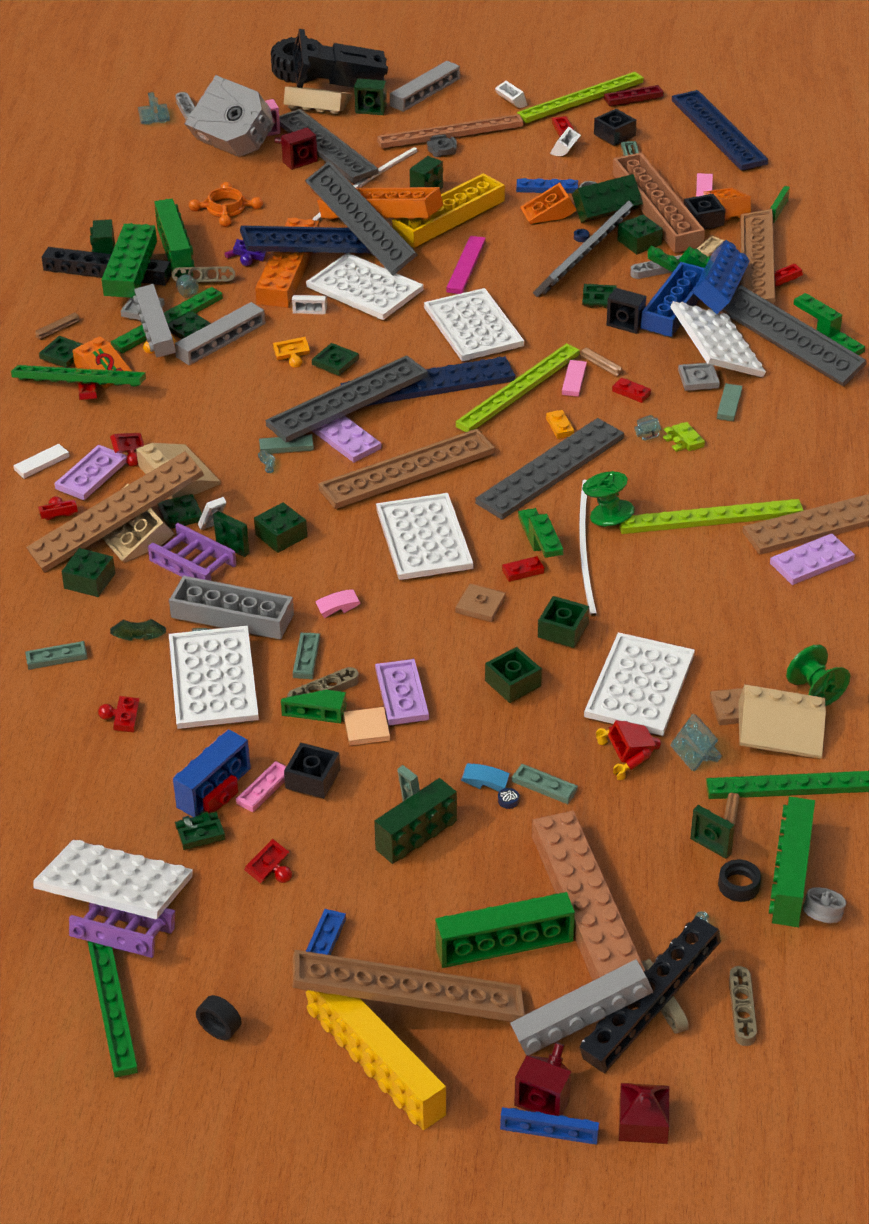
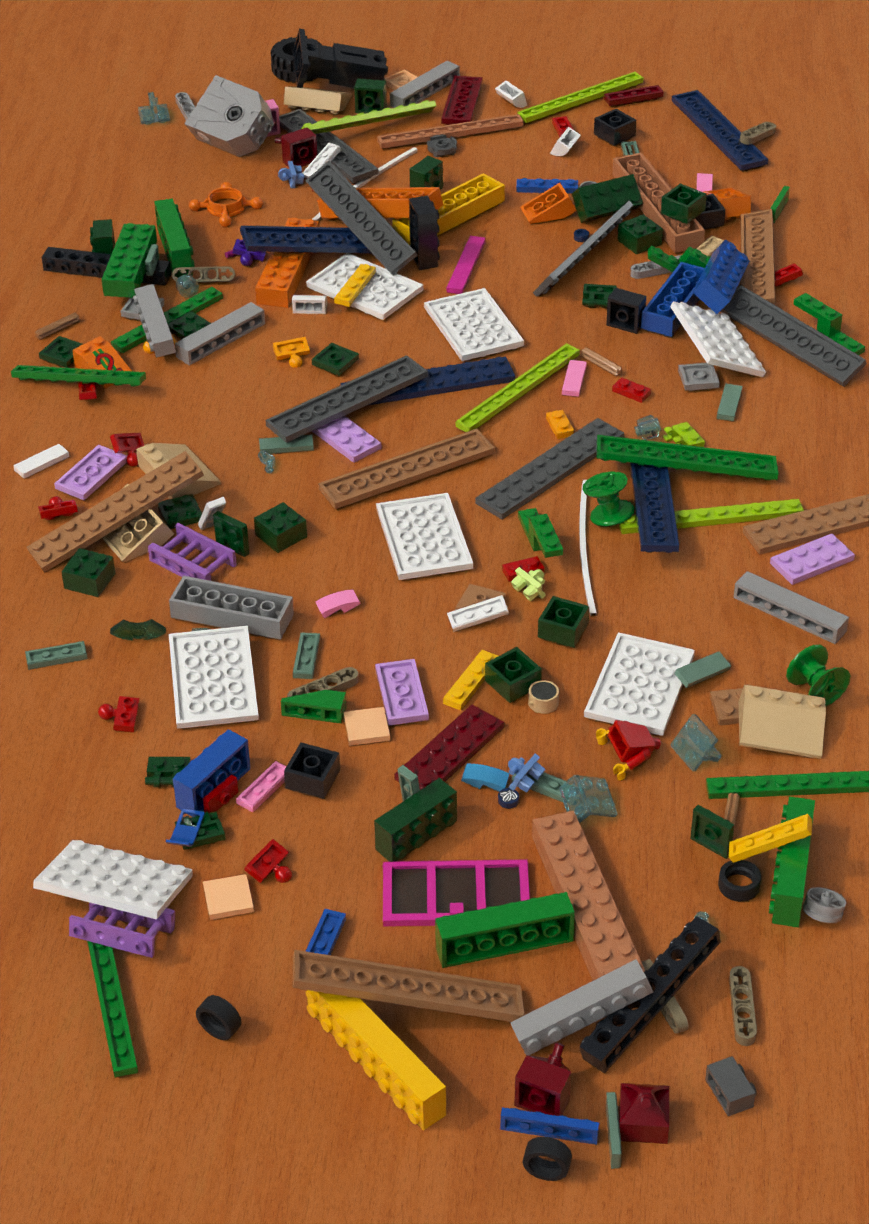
(152, 259): none -> sand green tile
(163, 769): none -> dark green plate
(183, 834): none -> blue piece
(228, 897): none -> light nougat tile
(293, 174): none -> medium blue hips
(327, 154): none -> white tile
(355, 285): none -> yellow plate
(372, 117): none -> lime plate
(399, 79): none -> light nougat tile
(424, 232): none -> black brick
(432, 889): none -> door
(454, 746): none -> dark red plate
(462, 100): none -> dark red plate
(468, 682): none -> yellow plate
(478, 613): none -> white tile
(521, 780): none -> medium blue hips
(533, 582): none -> yellowish green hips
(543, 697): none -> piece
(543, 1168): none -> black tyre
(587, 797): none -> clear light blue bracket
(613, 1130): none -> sand green tile
(654, 509): none -> dark blue plate
(683, 203): none -> dark green brick
(686, 457): none -> green plate
(702, 669): none -> sand green tile
(730, 1086): none -> dark grey brick
(757, 133): none -> dark tan beam
(770, 838): none -> yellow plate
(791, 607): none -> light grey brick

